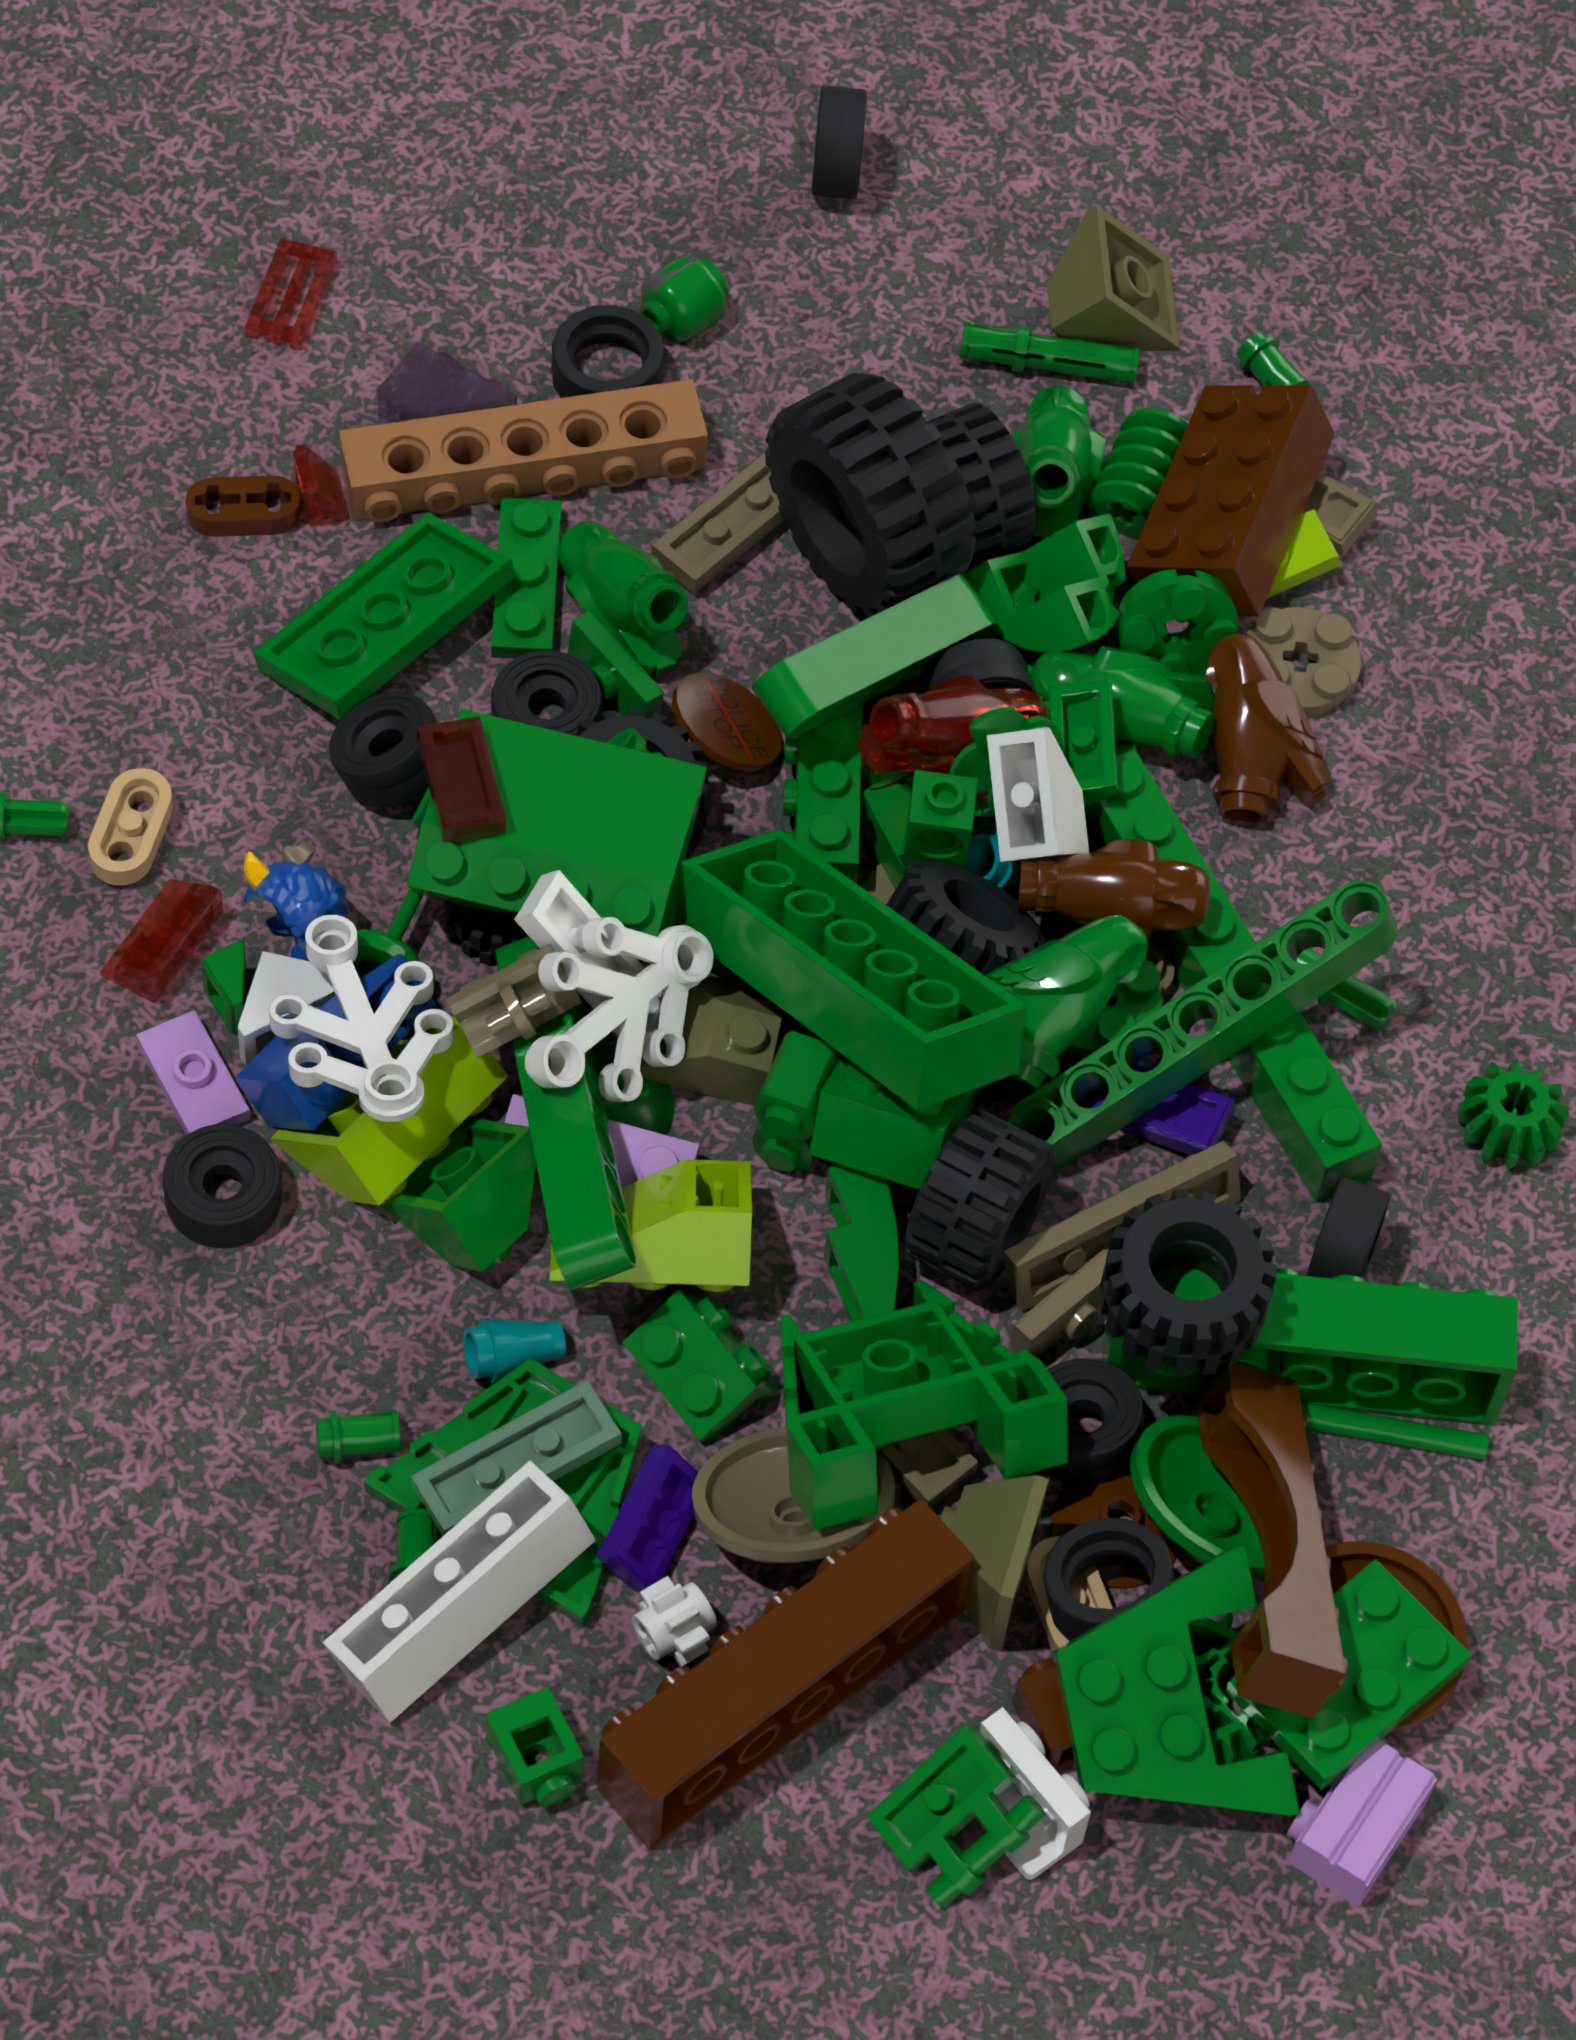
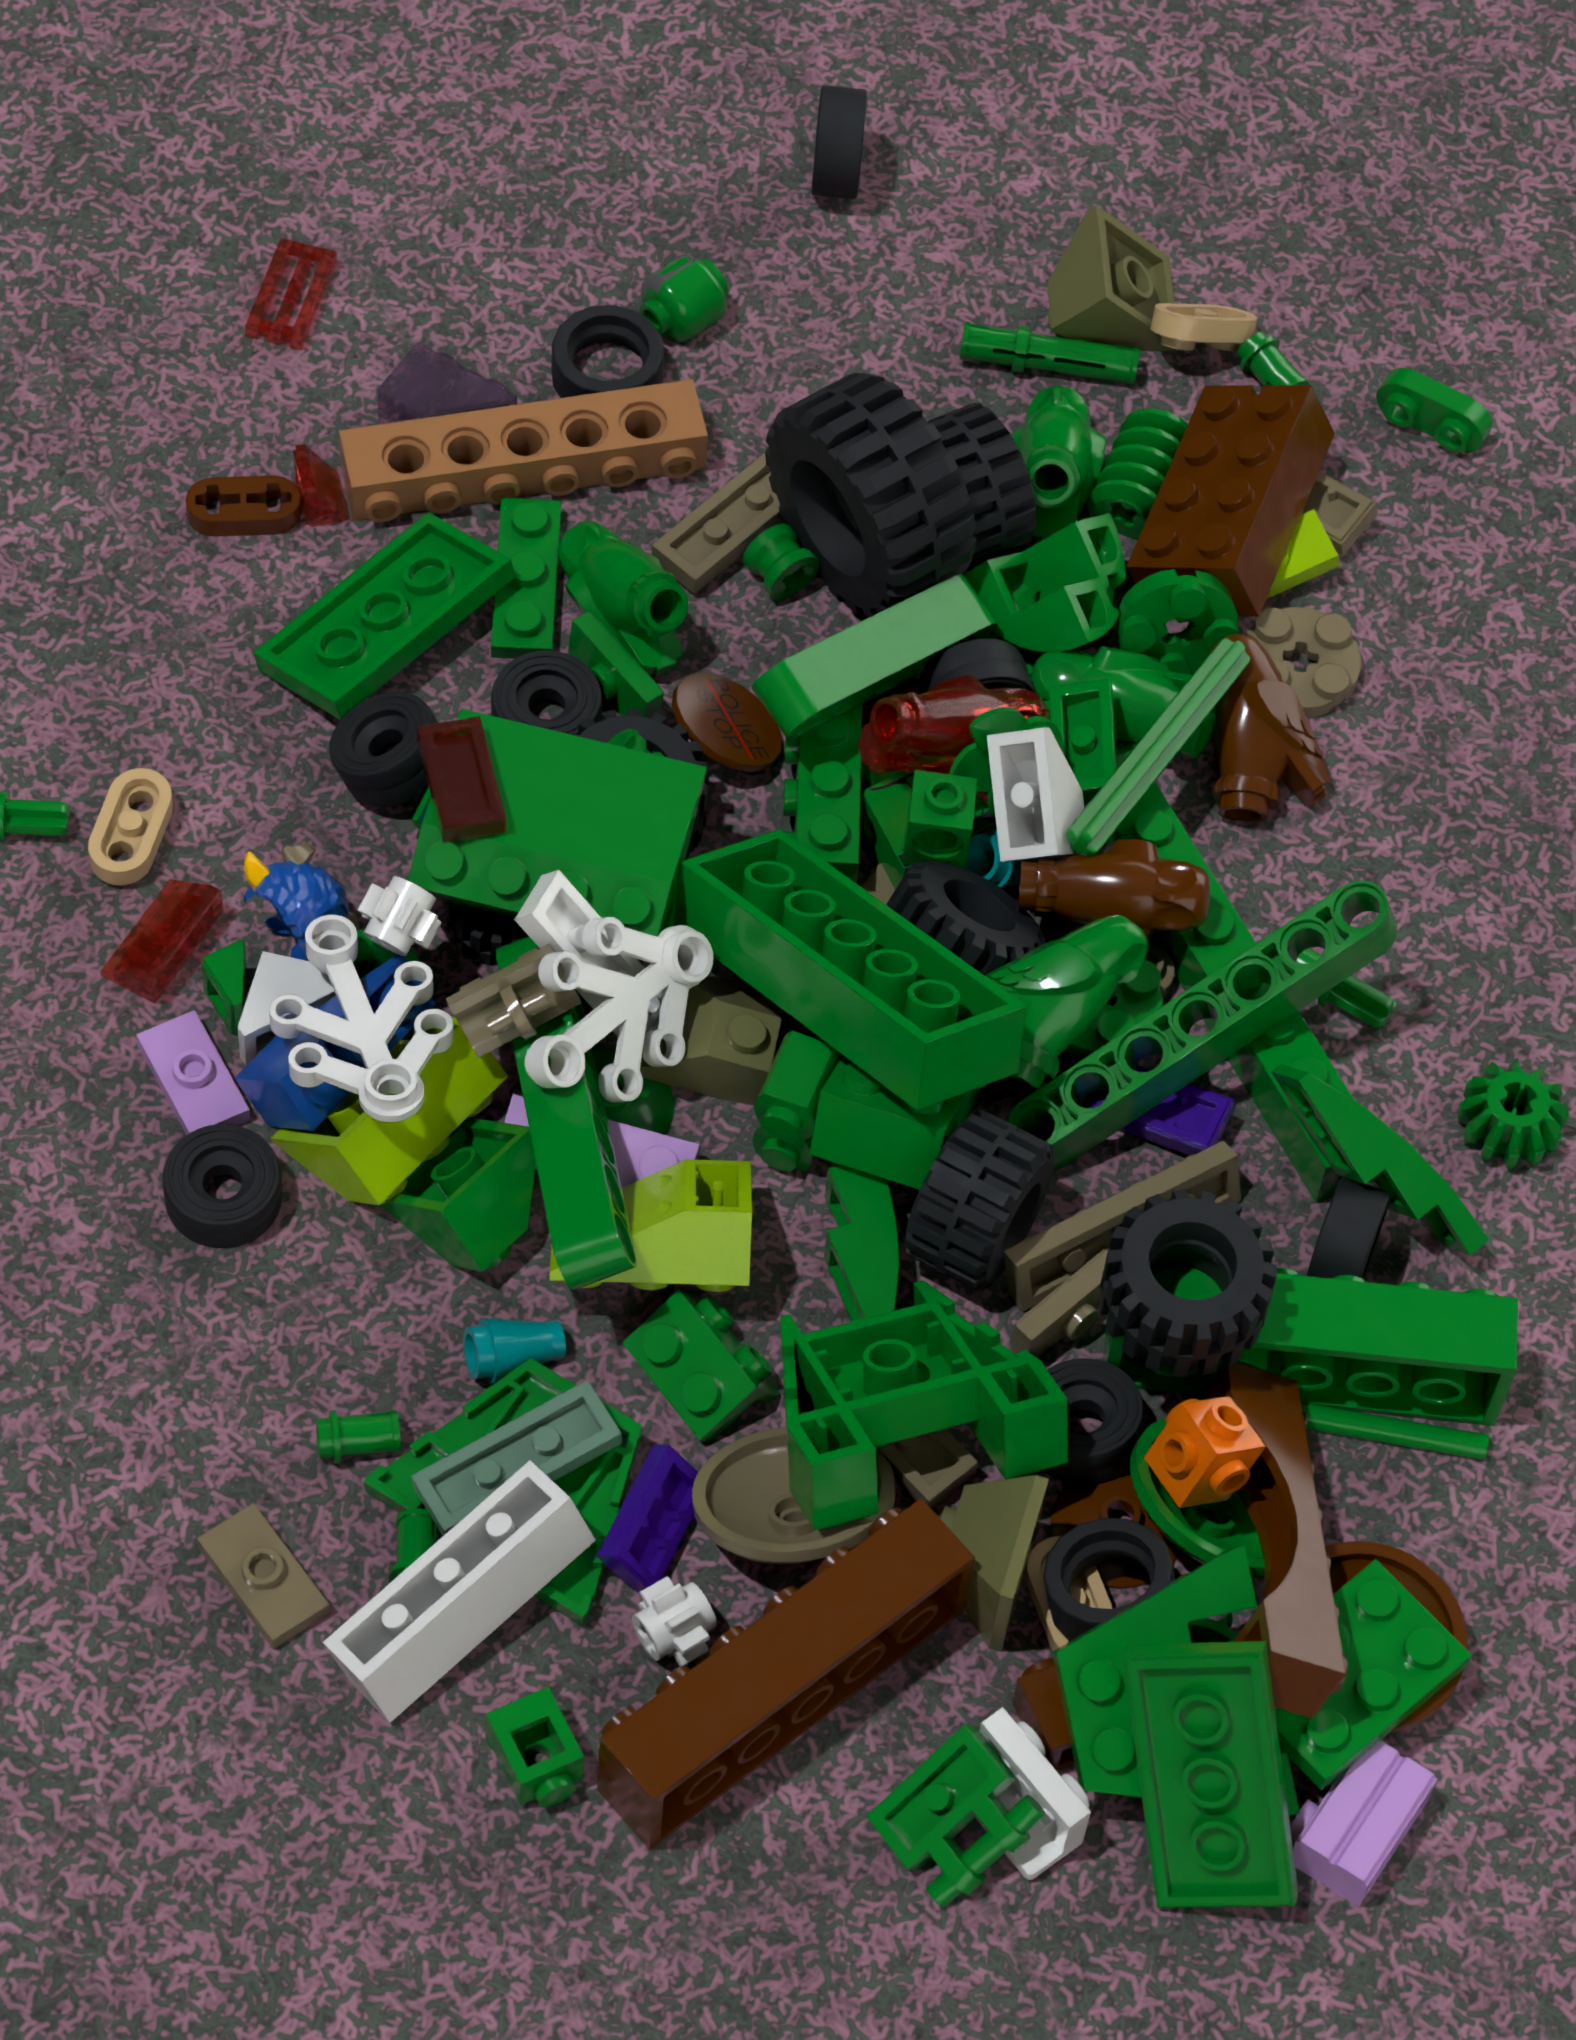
(263, 1576): none -> dark tan plate
(399, 916): none -> white gear
(781, 561): none -> green wheel
(1157, 748): none -> green axle
(1190, 323): none -> tan plate
(1204, 1451): none -> orange brick
(1211, 1774): none -> green tile
(1369, 1150): none -> green slope
(1434, 409): none -> green plate

